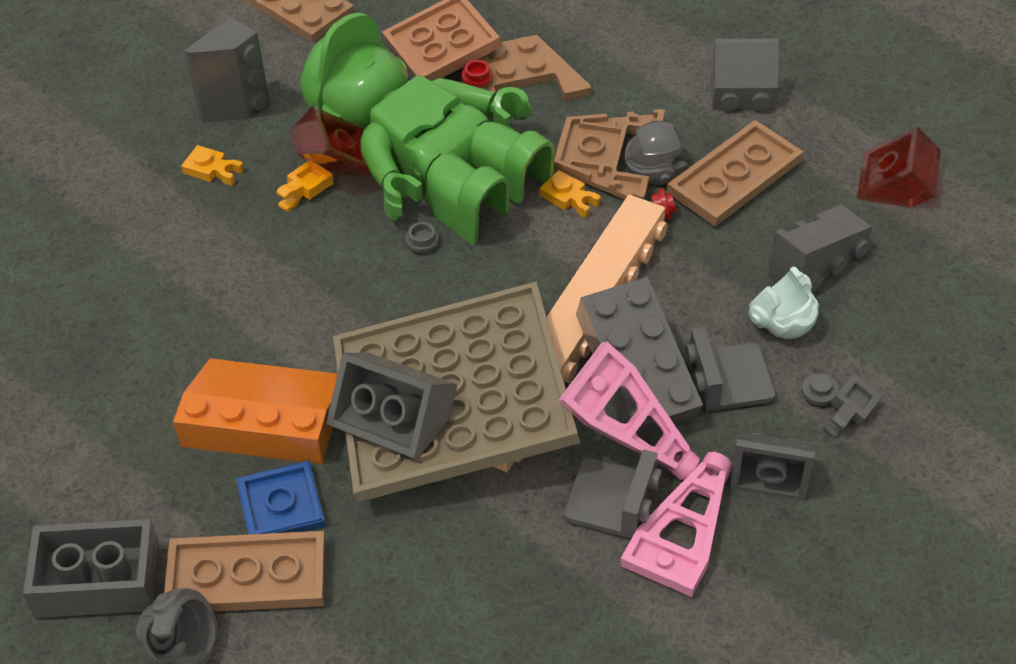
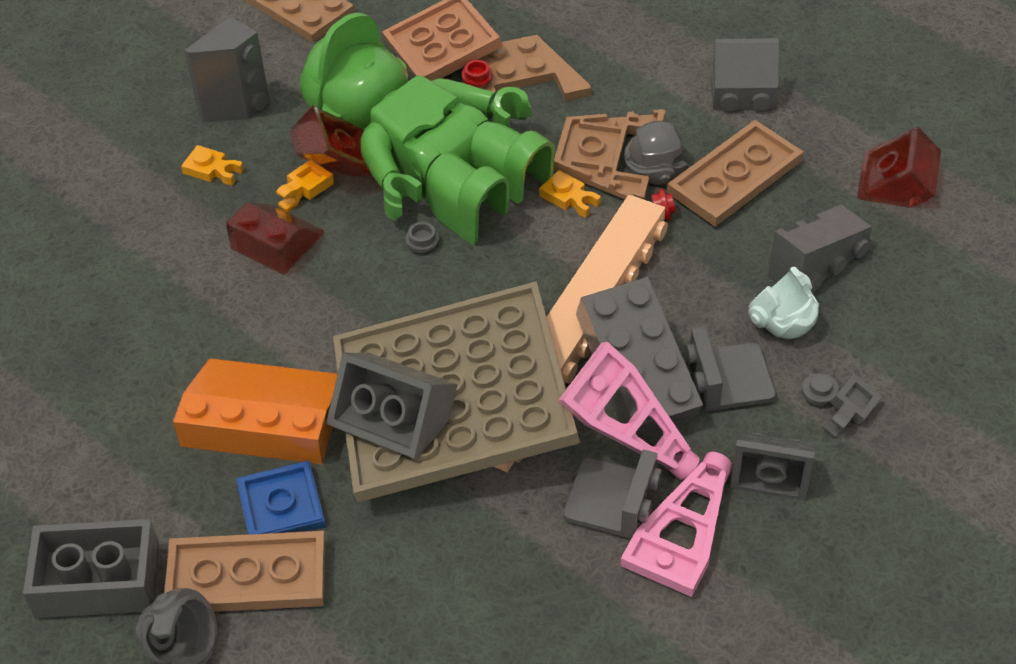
(271, 235): none -> clear red slope

